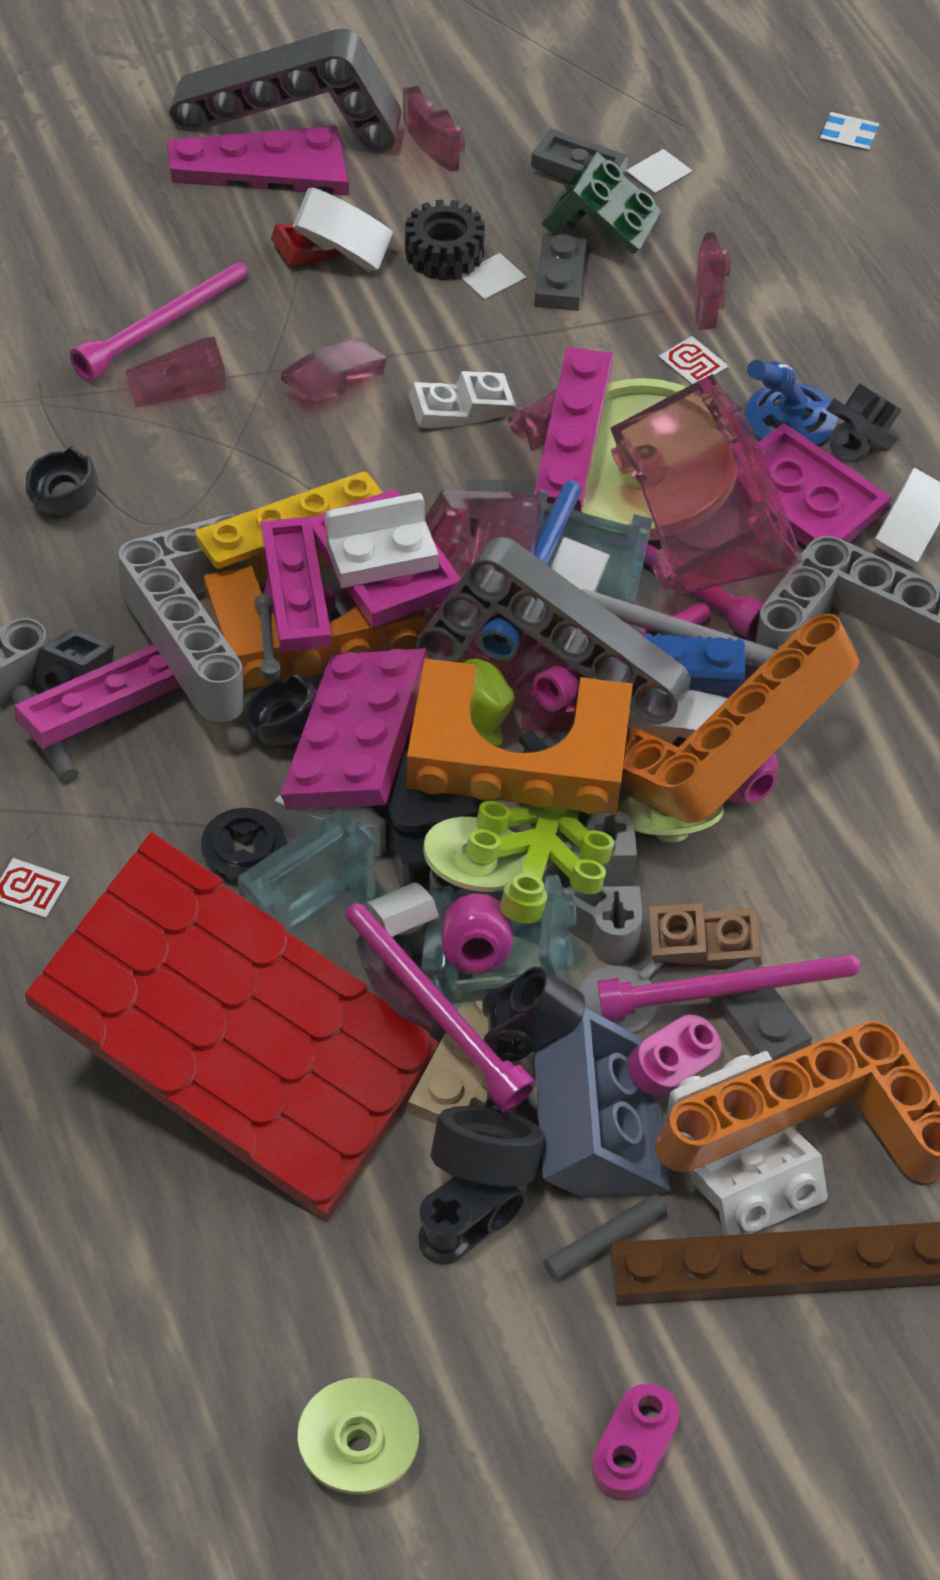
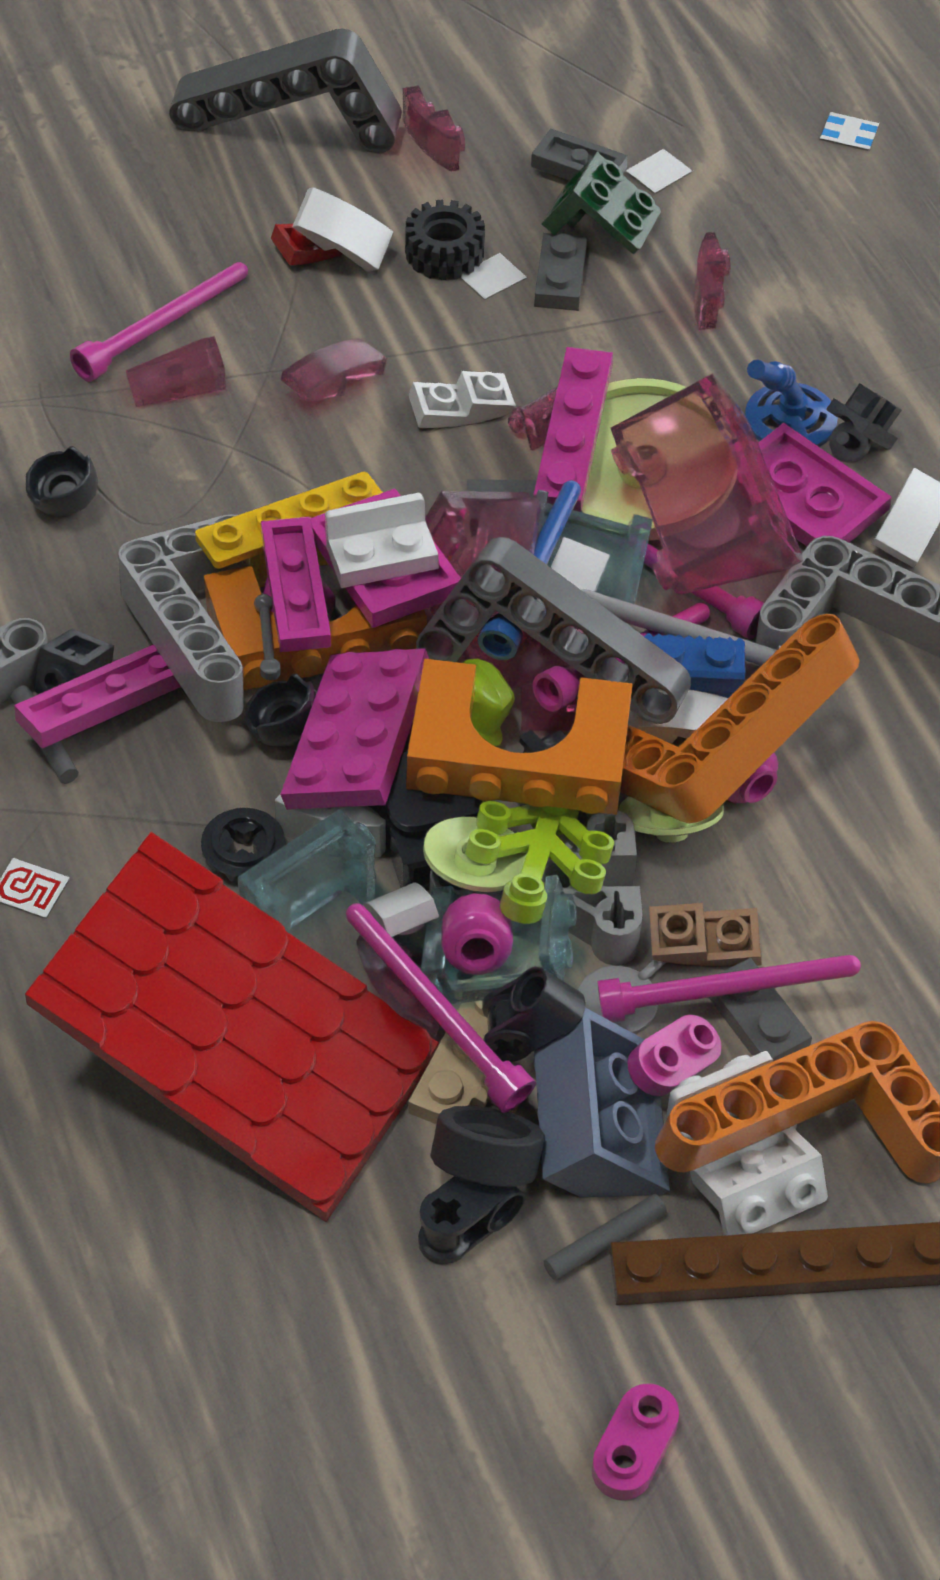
(277, 156): dark pink wing -> none
(351, 1411): yellowish green dish -> none
(693, 360): white sticker -> none

